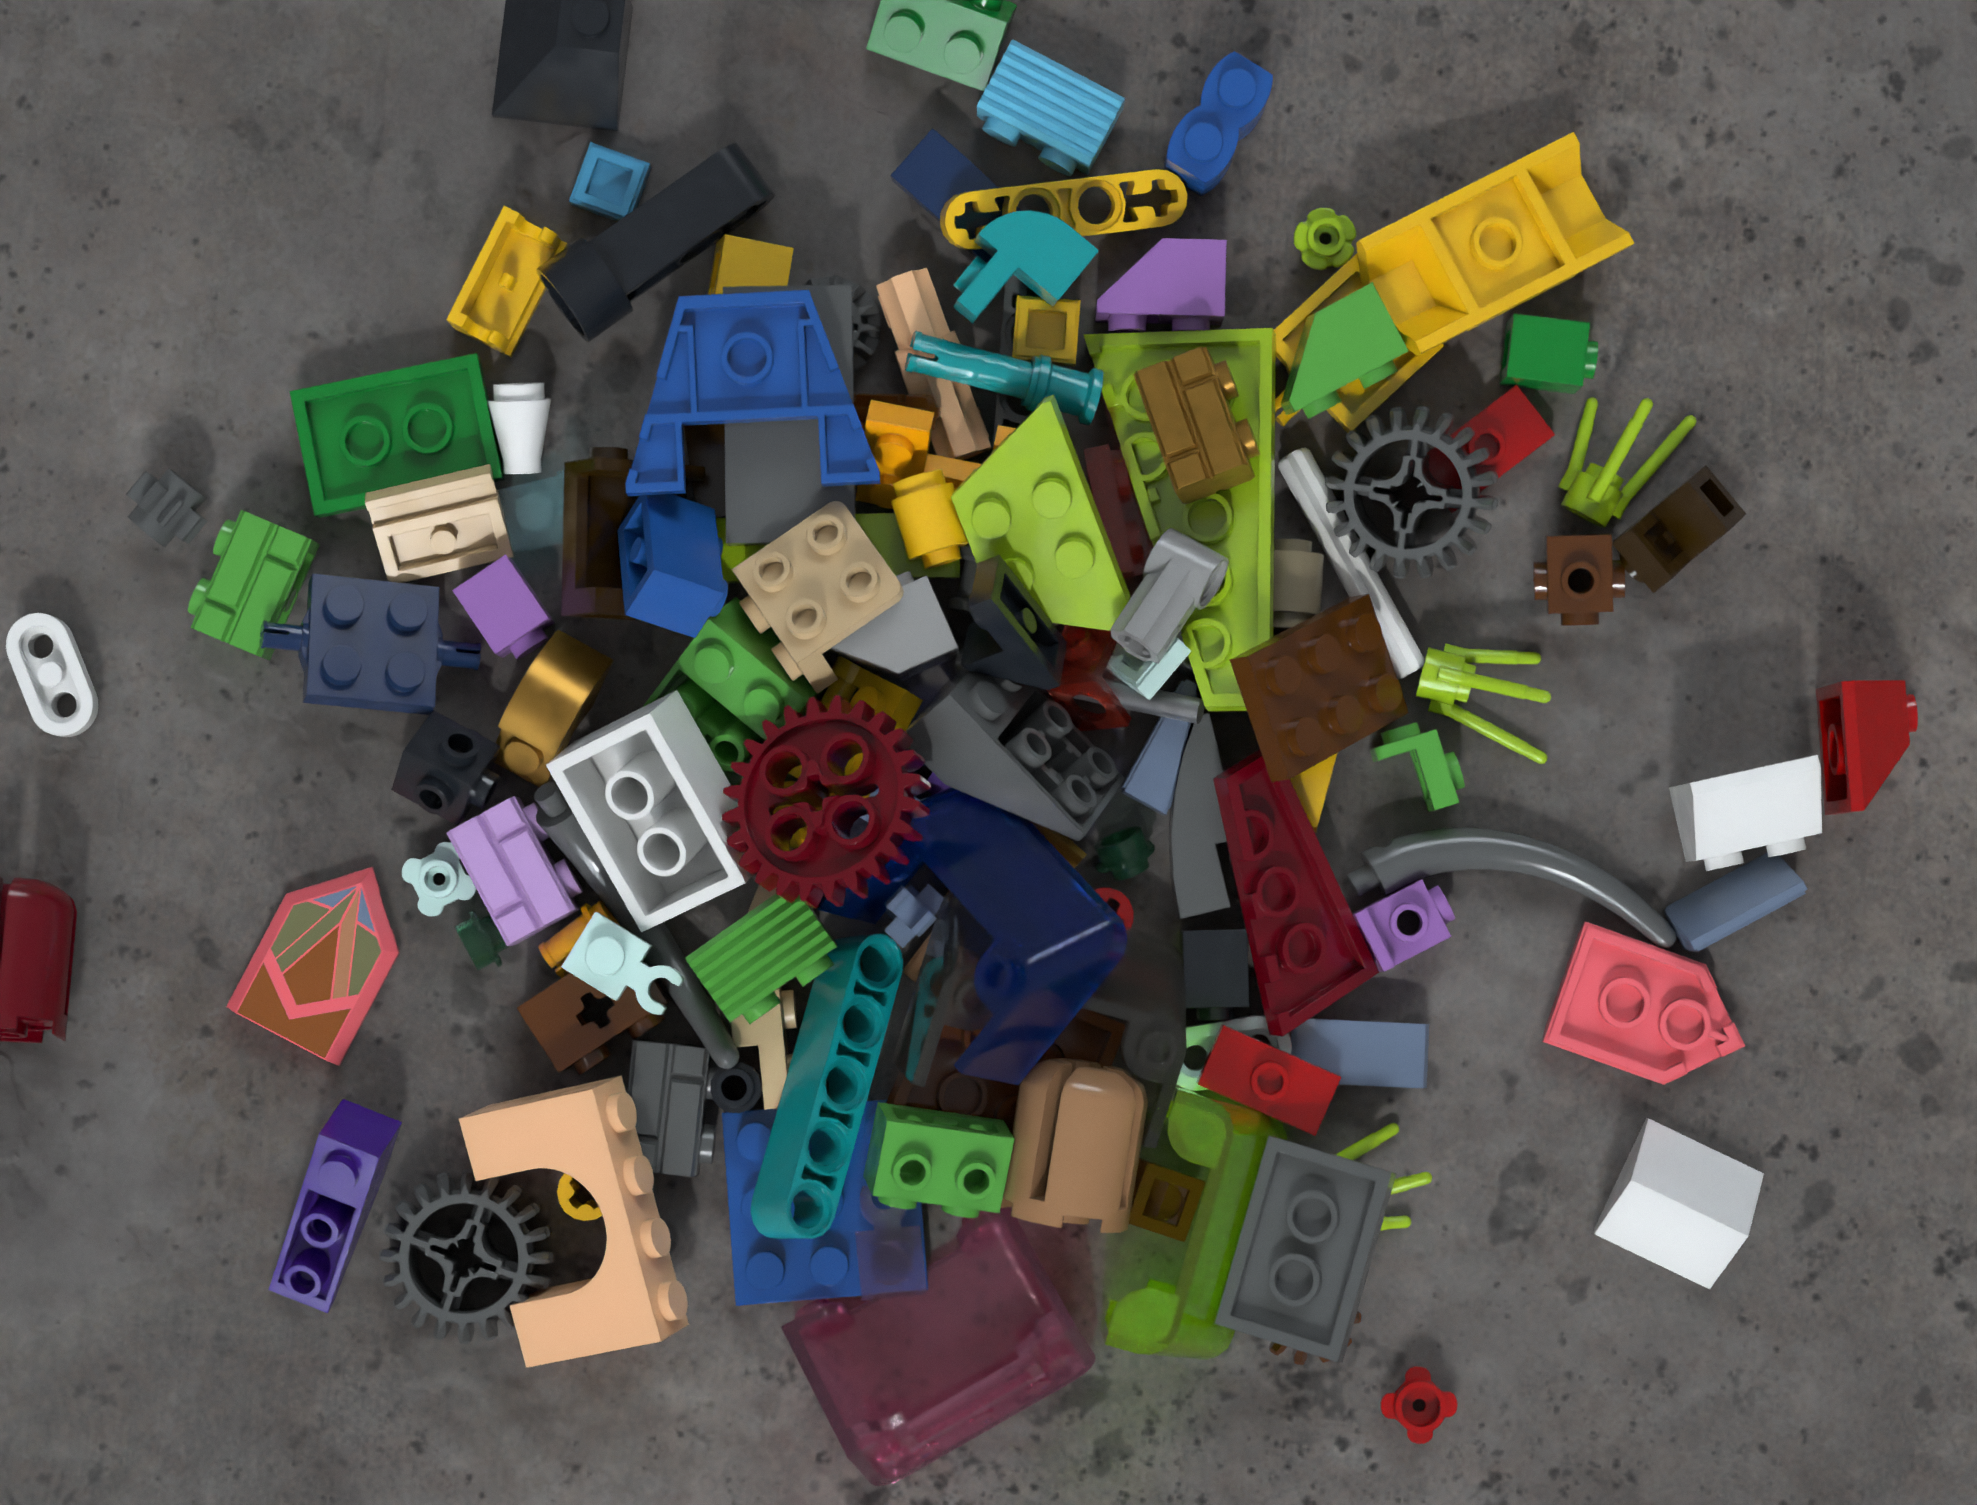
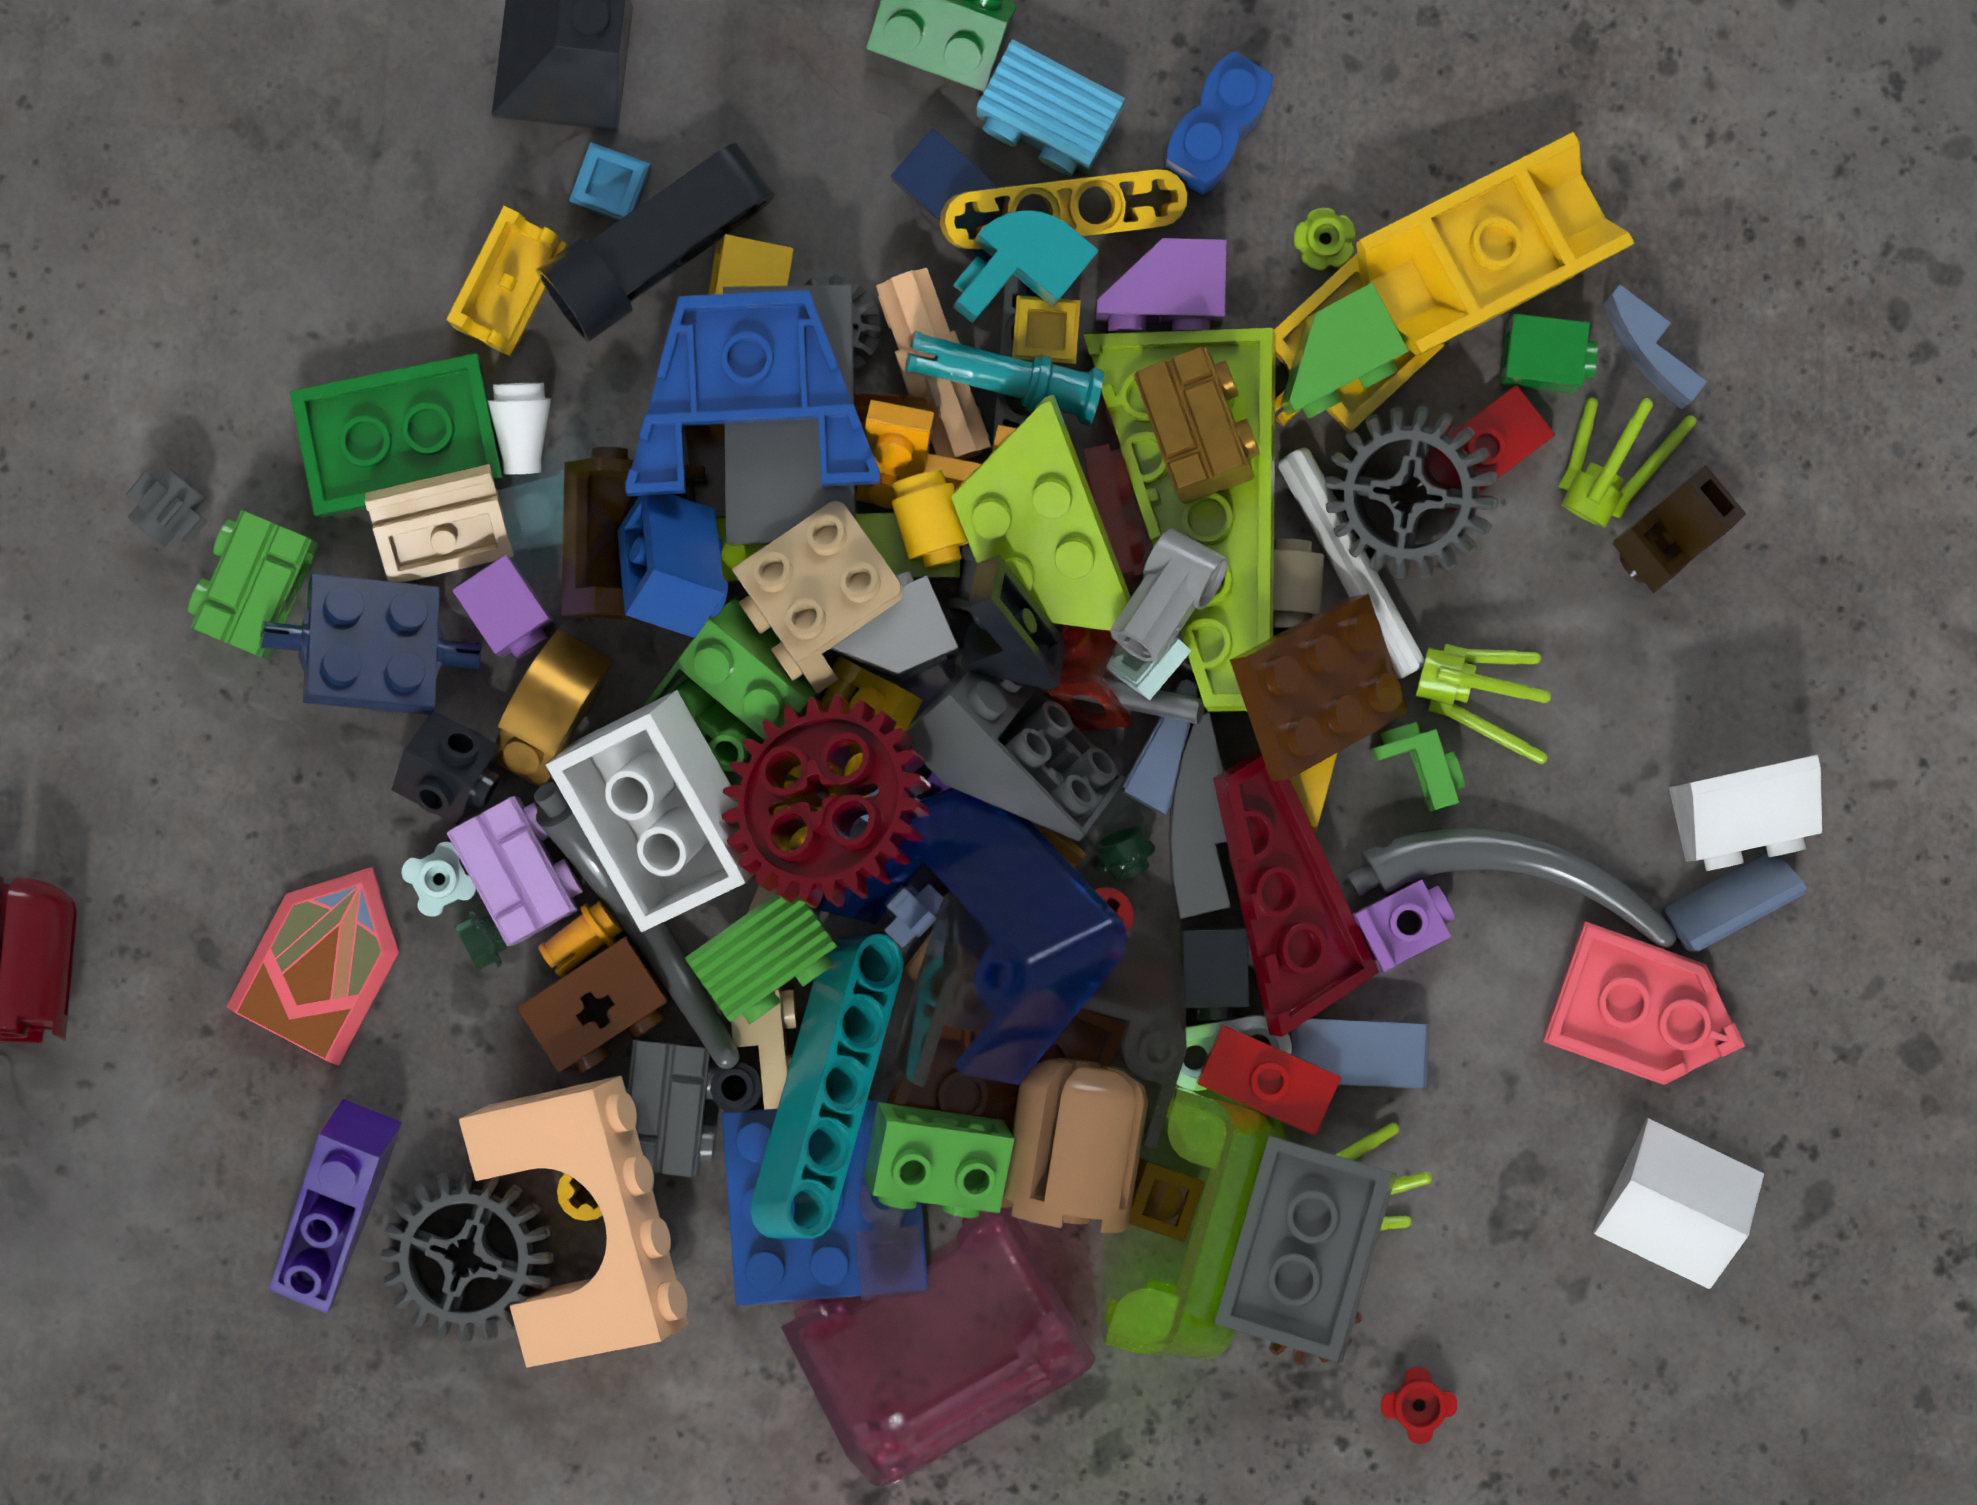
(51, 677): white plate -> none
(613, 959): light aqua plate -> none
(1563, 556): reddish brown brick -> none
(1638, 331): none -> sand blue slope
(1861, 738): red slope -> none

